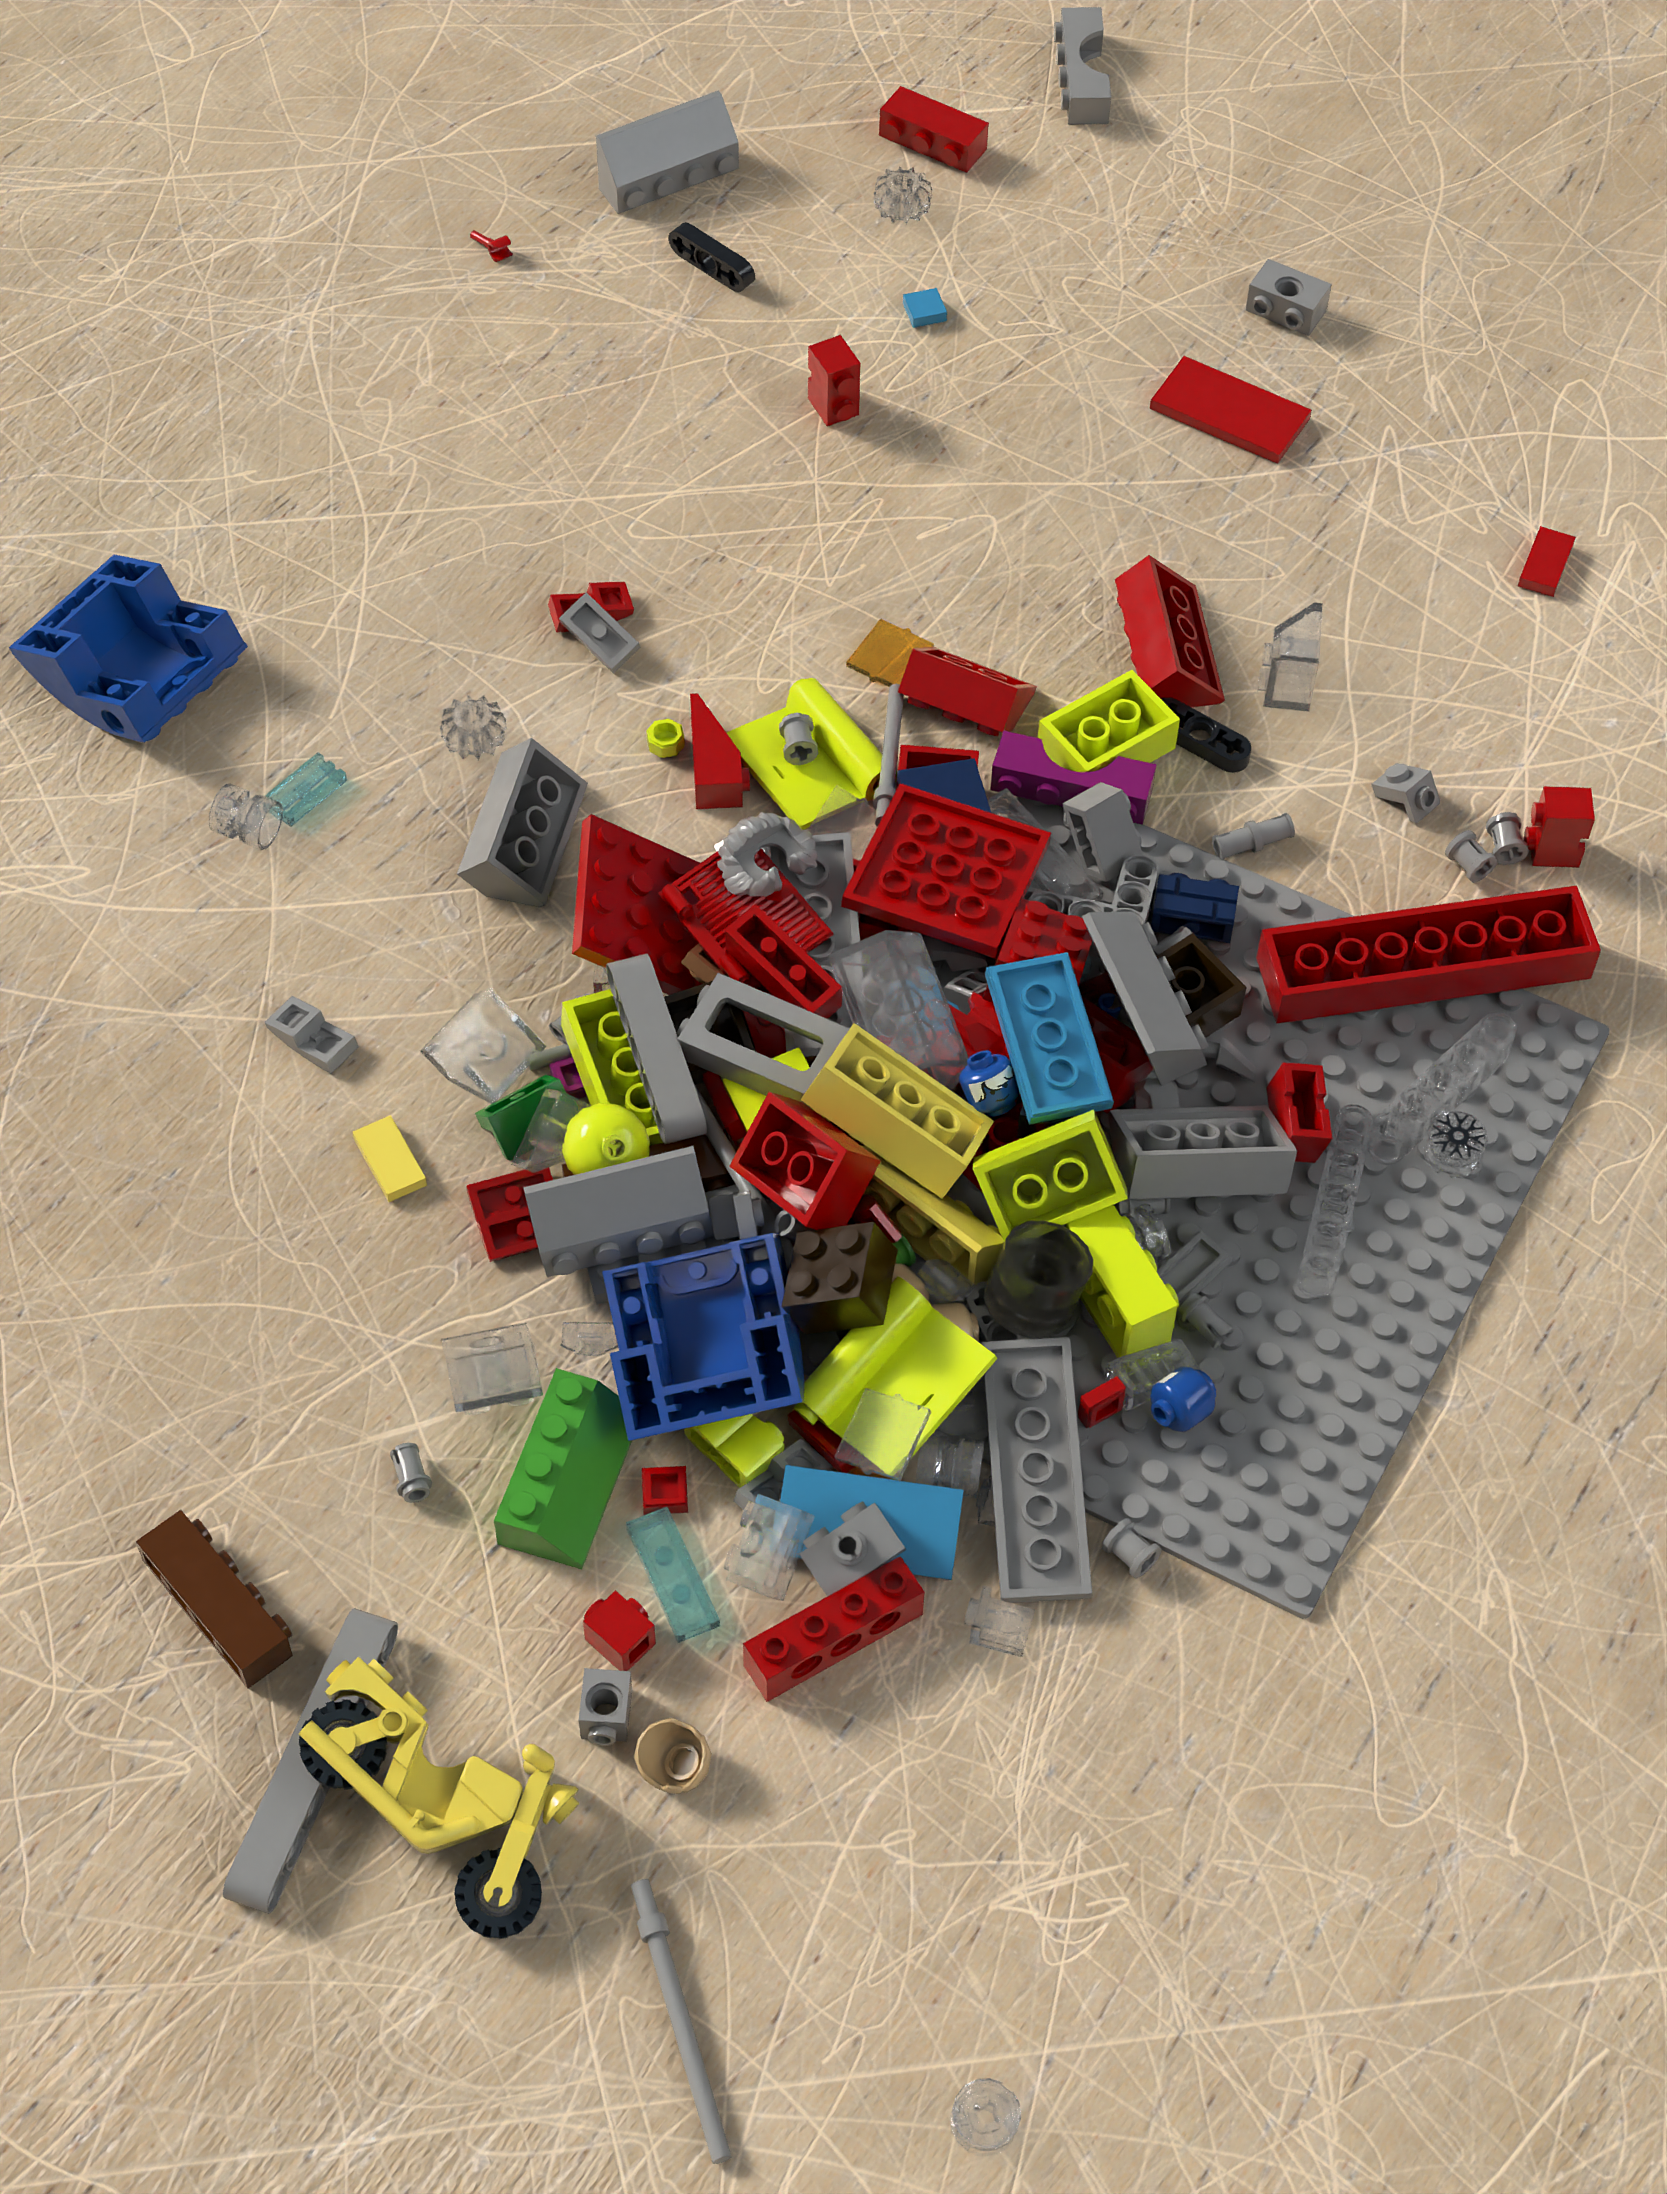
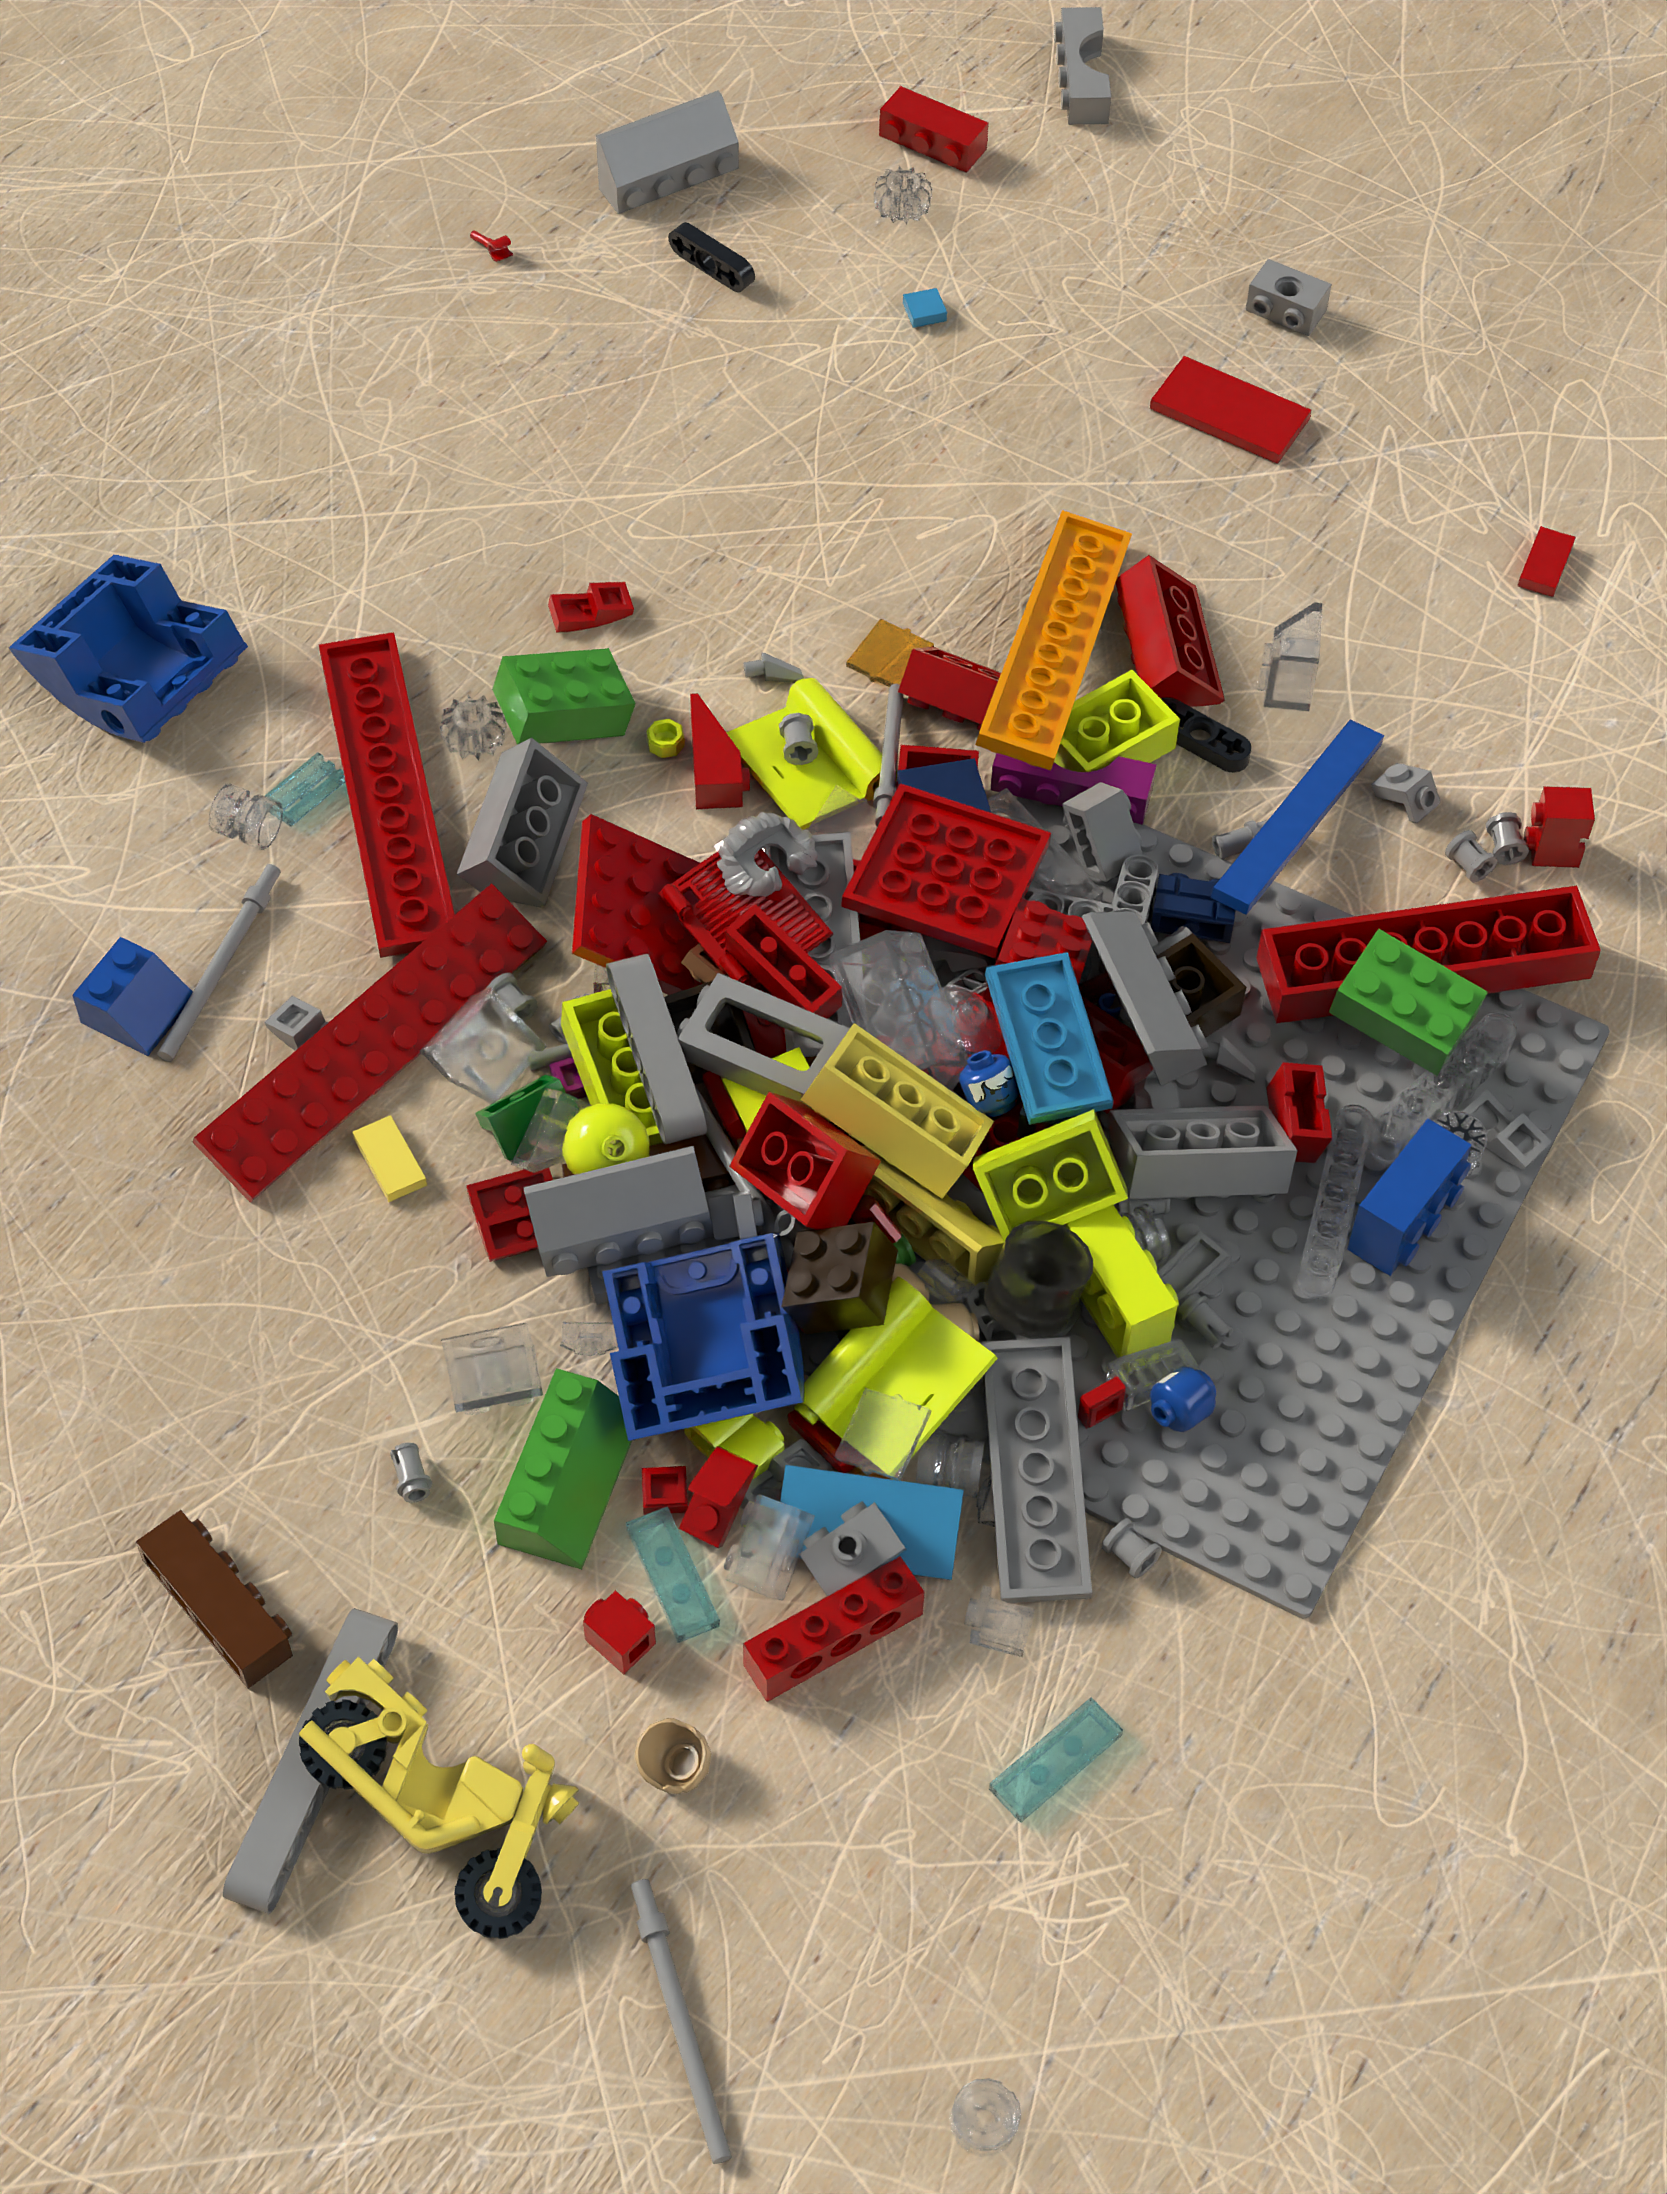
(131, 997): none -> blue slope
(253, 902): none -> light grey bar
(366, 1044): none -> red plate
(387, 791): none -> red plate
(506, 987): none -> light grey bush
(563, 696): none -> bright green brick
(599, 632): light grey plate -> none
(601, 1688): light grey brick -> none
(717, 1496): none -> red slope
(772, 669): none -> light grey bar
(834, 380): red brick -> none
(964, 1020): none -> clear dish
(1054, 641): none -> light orange plate
(1055, 1759): none -> clear light blue tile
(1297, 817): none -> blue tile
(1407, 1002): none -> bright green brick
(1410, 1198): none -> blue brick
(1508, 1137): none -> light grey slope

